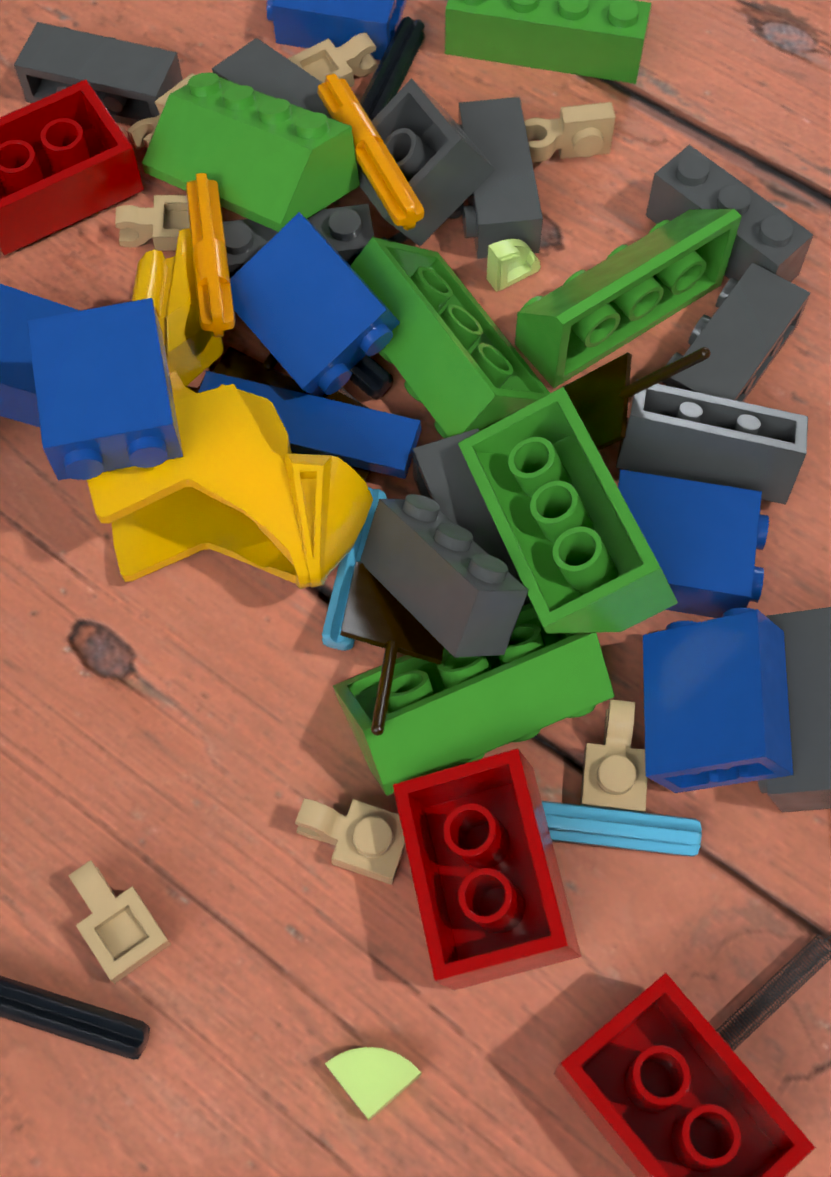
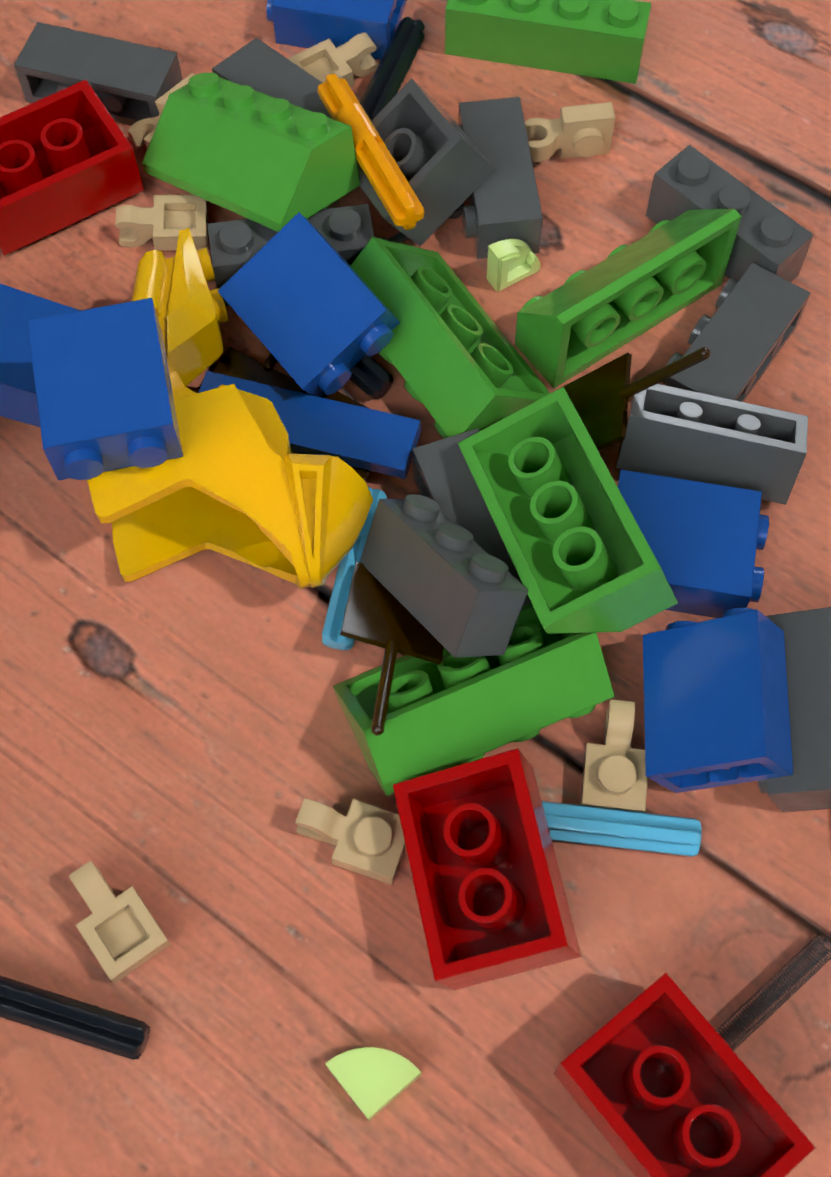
(210, 256): light orange axle -> none

